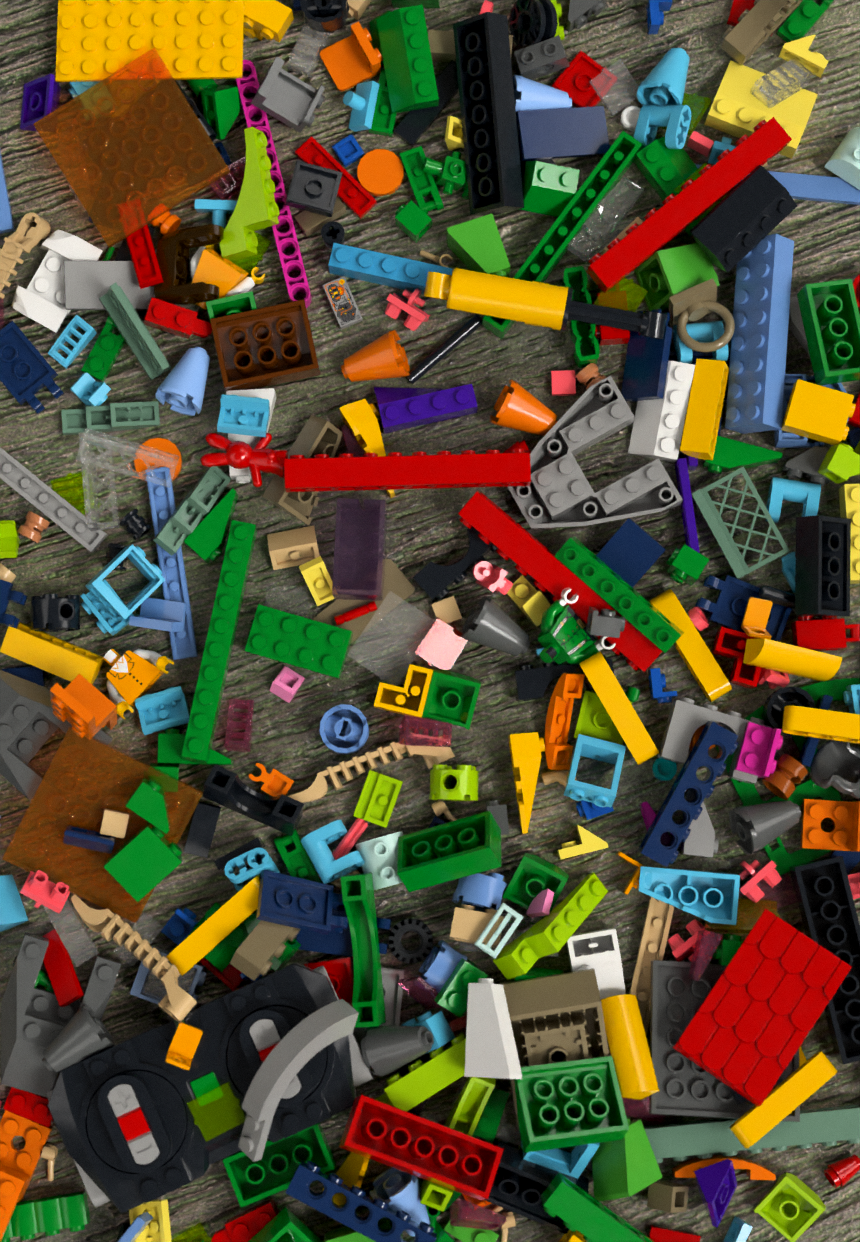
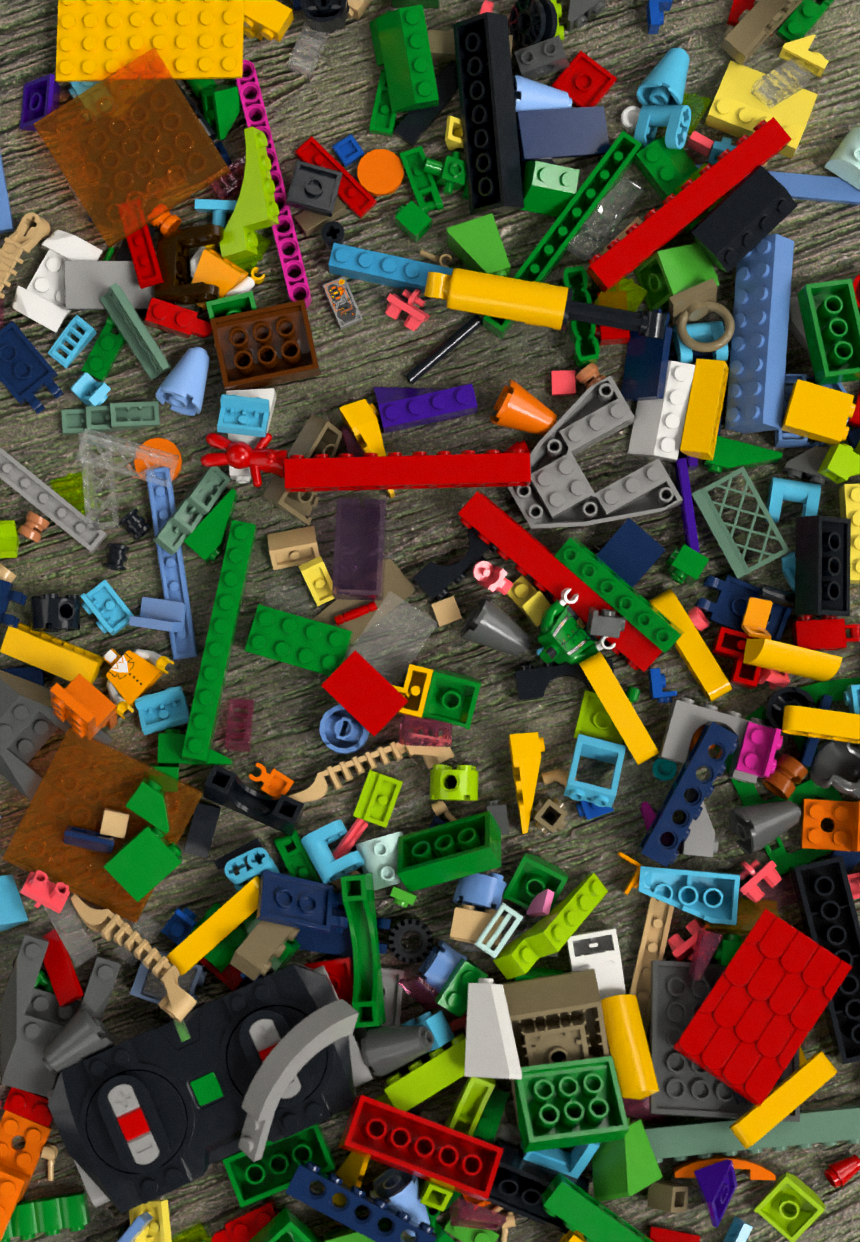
(109, 599): medium azure window -> none
(183, 1046): light orange bracket -> none
(216, 1111): clear neon green piece -> none
(286, 684): bright pink slope -> none
(288, 97): panel -> none
(352, 59): orange bracket -> none
(362, 105): medium azure tile -> none
(364, 693): none -> red tile
(377, 360): orange cone -> none
(403, 897): none -> bright green plate
(441, 645): clear red piece -> none
(557, 809): none -> dark tan brick
(558, 720): orange slope -> none
(588, 843): light yellow slope -> none
(615, 87): clear piece -> none

